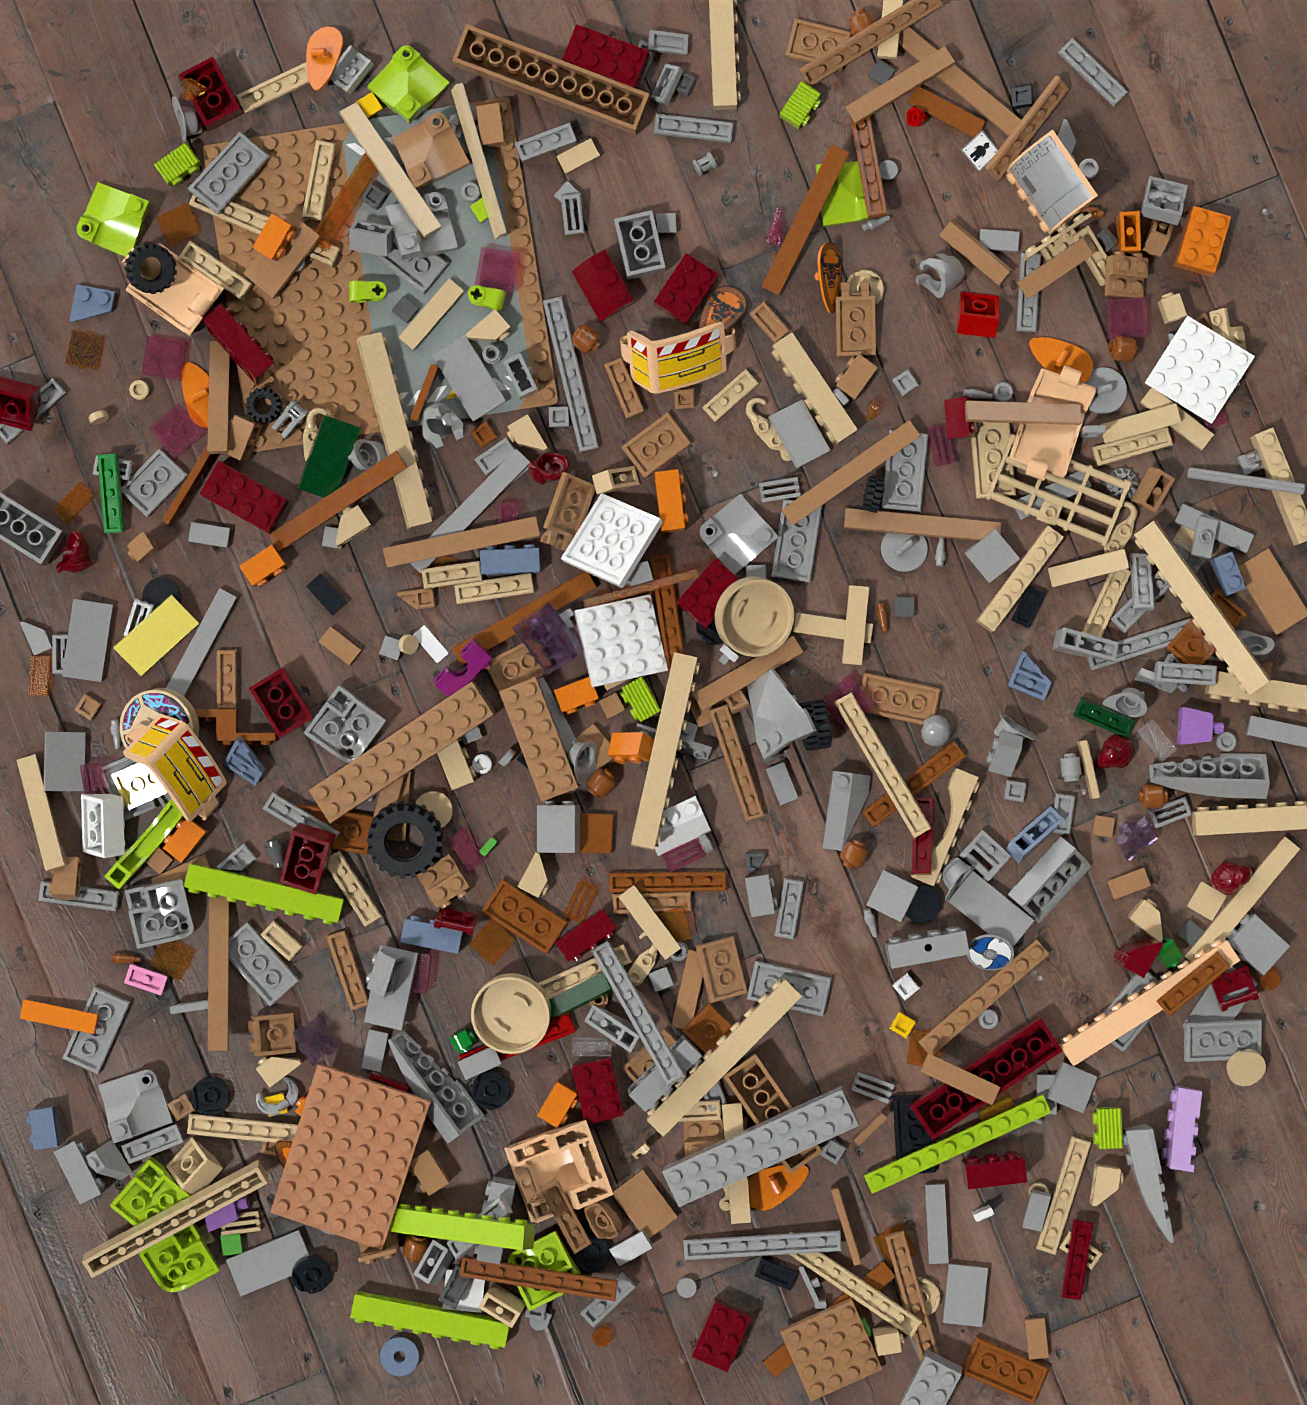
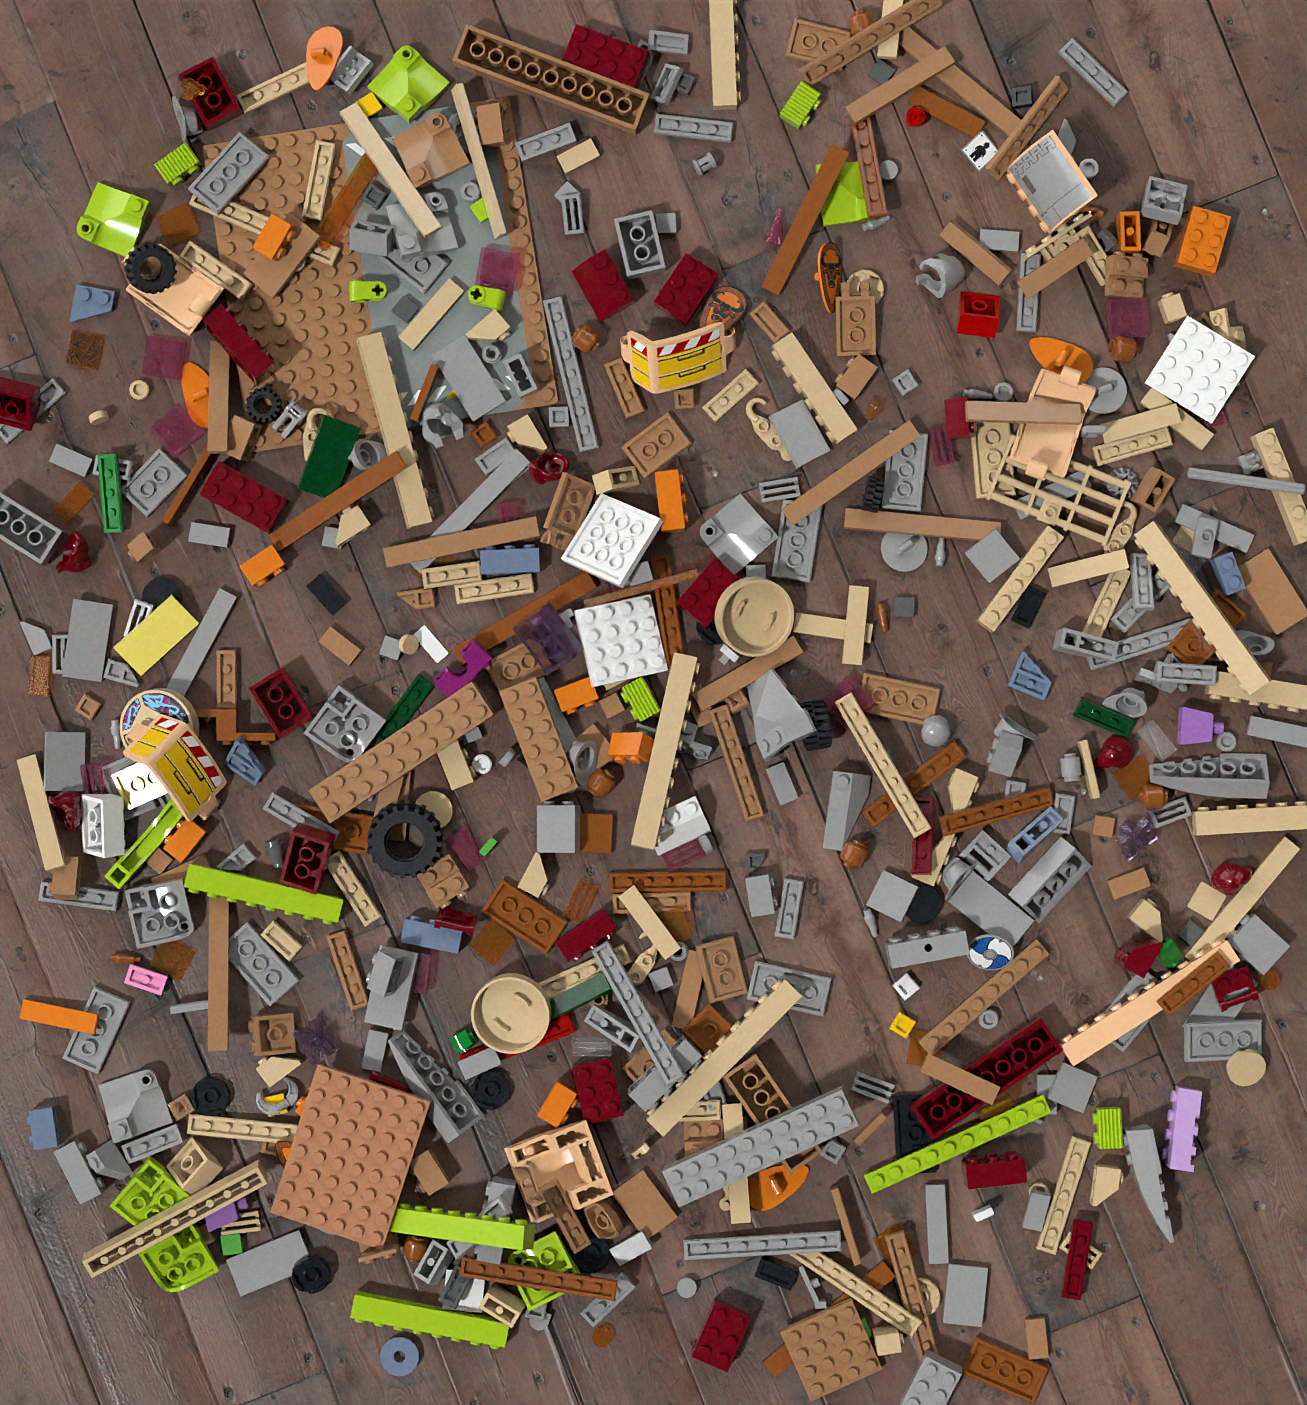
(67, 808): none -> dark red hair
(71, 460): none -> light grey tile
(121, 673): none -> light grey tile
(405, 707): none -> dark green tile
(996, 811): none -> dark orange tile
(1133, 777): none -> clear orange piece

